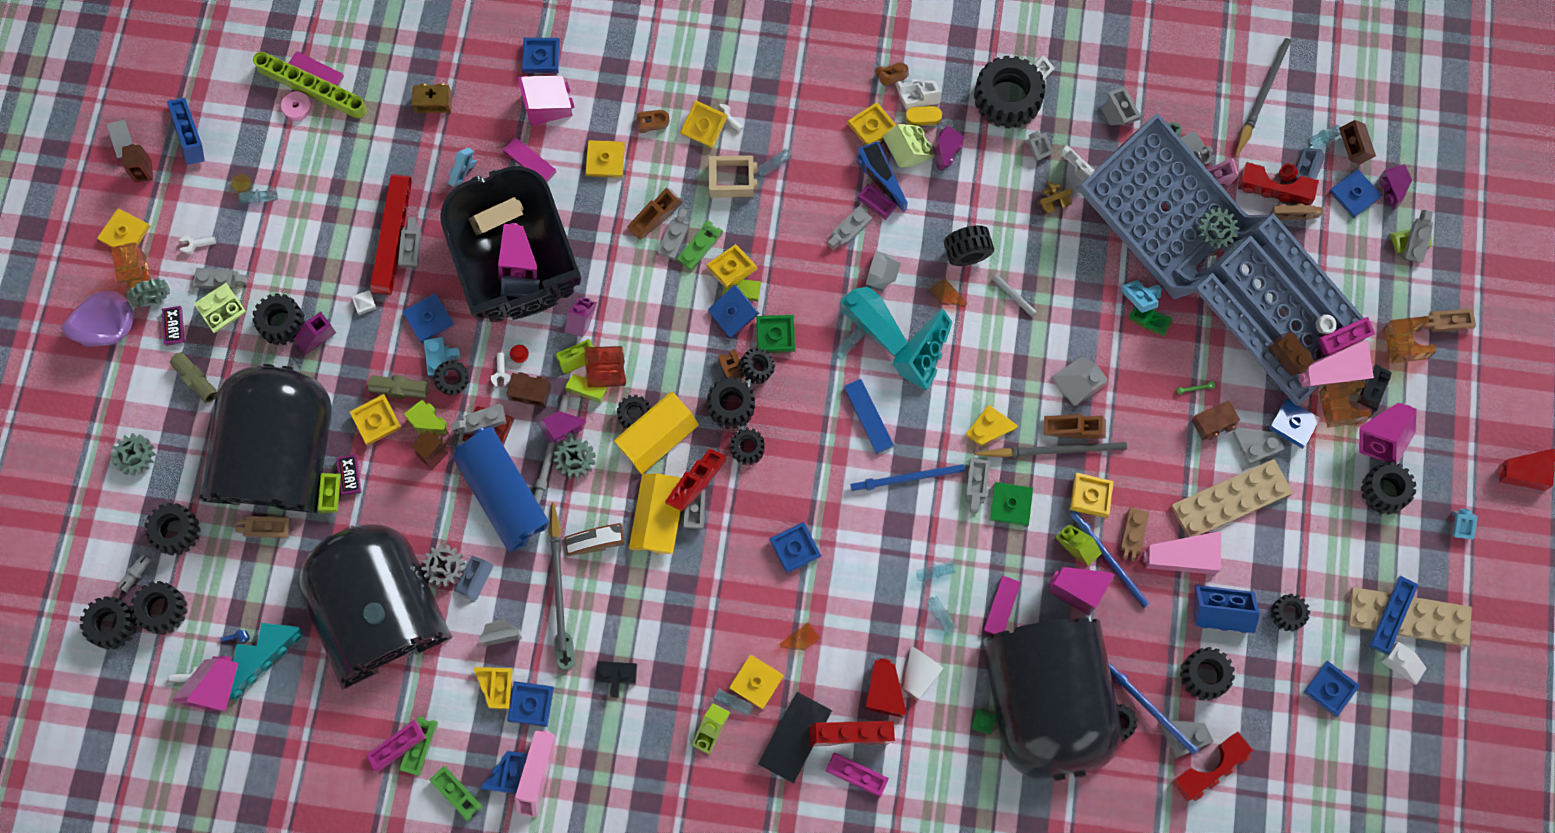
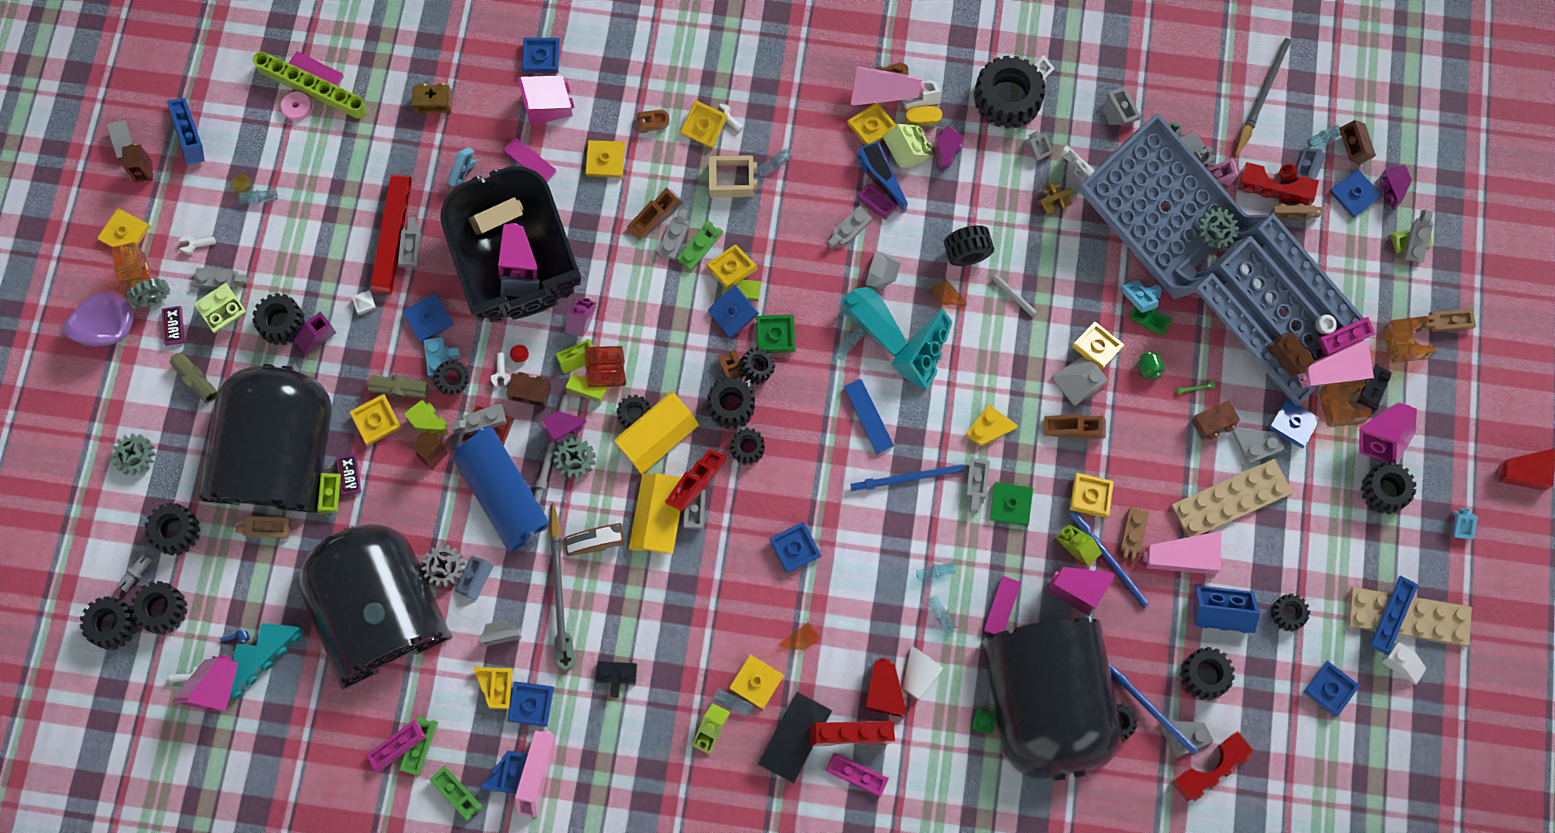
(884, 86): none -> bright pink slope
(1023, 451): dark grey piece -> none
(1098, 345): none -> plate
(1150, 365): none -> green head

